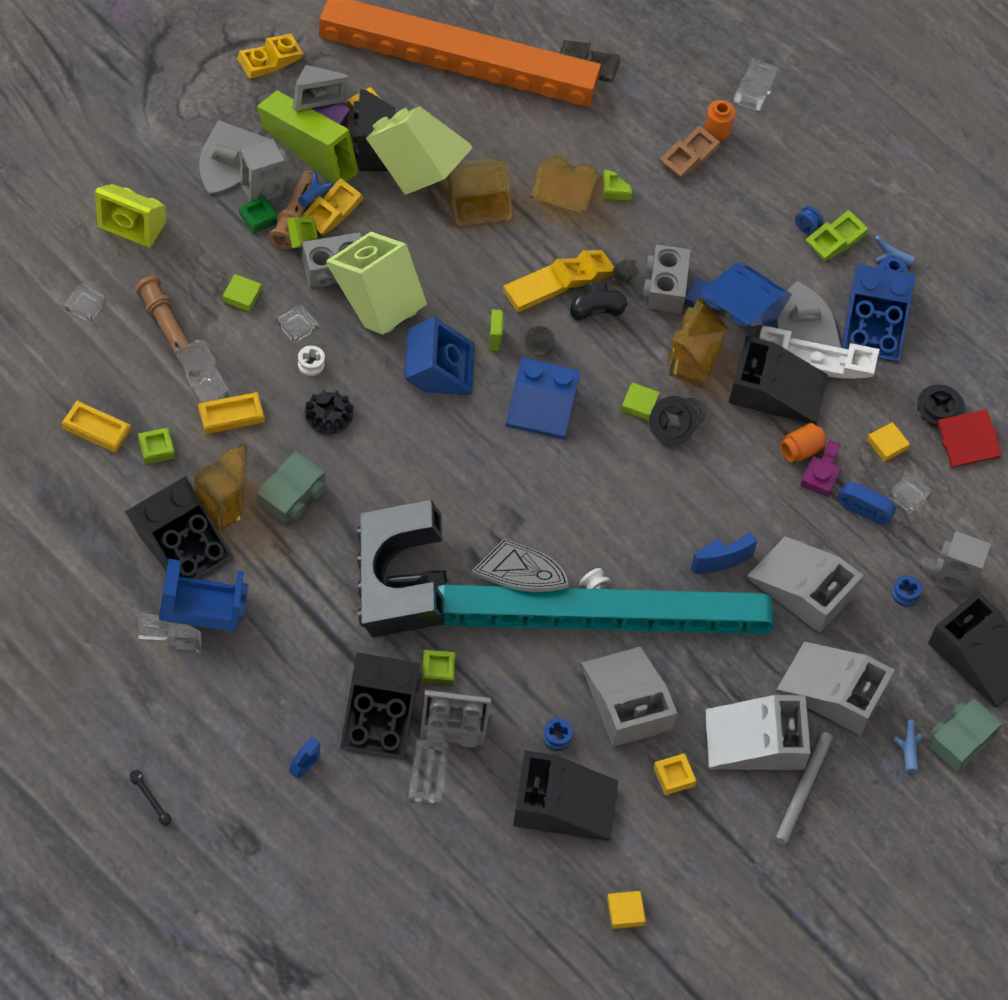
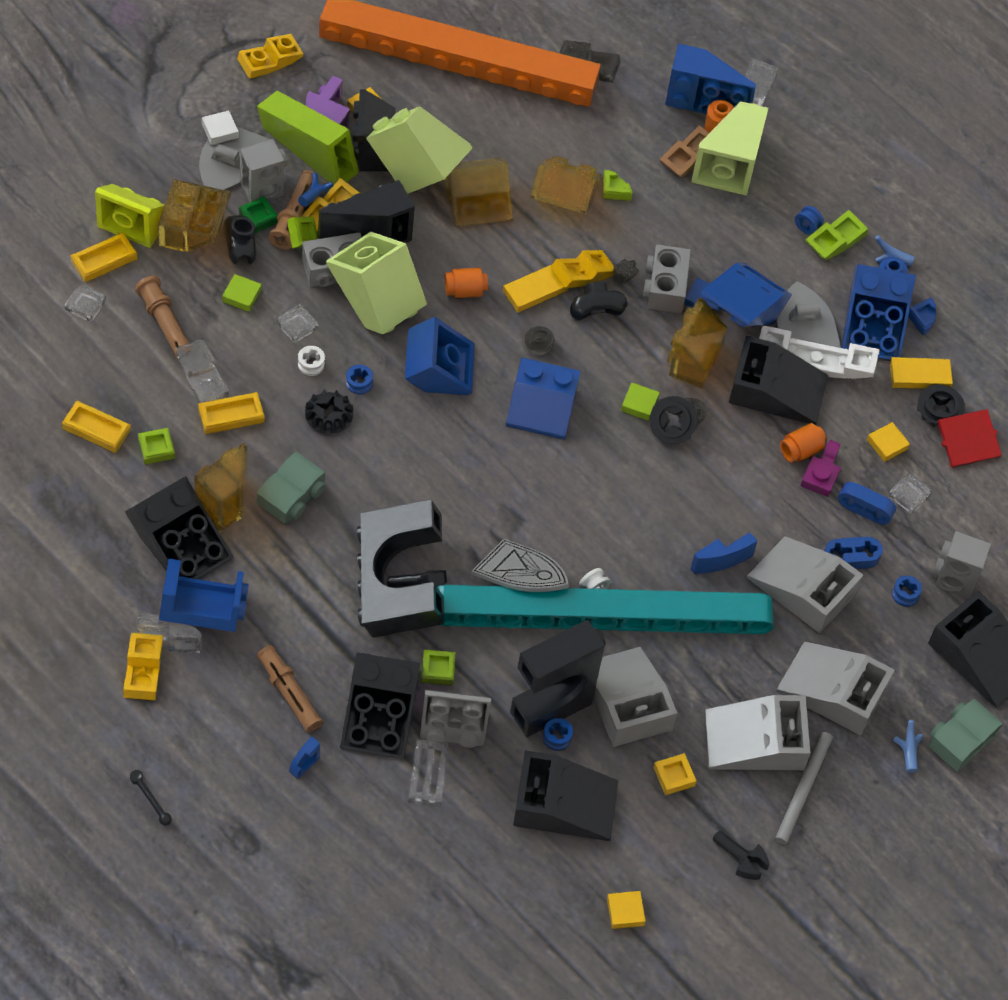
(103, 257): none -> yellow tile
(143, 666): none -> yellow slope
(191, 216): none -> clear yellow slope
(220, 127): none -> white tile
(240, 238): none -> black piece
(282, 677): none -> medium nougat pin
(319, 88): light grey slope -> none
(363, 371): none -> blue bush
(380, 211): none -> black slope
(465, 282): none -> orange brick
(495, 330): lime tile -> none
(560, 677): none -> black arch
(704, 78): none -> blue slope
(730, 150): none -> yellowish green slope
(743, 856): none -> black bar
(852, 551): none -> blue beam
(920, 372): none -> yellow tile
(923, 315): none -> blue tile

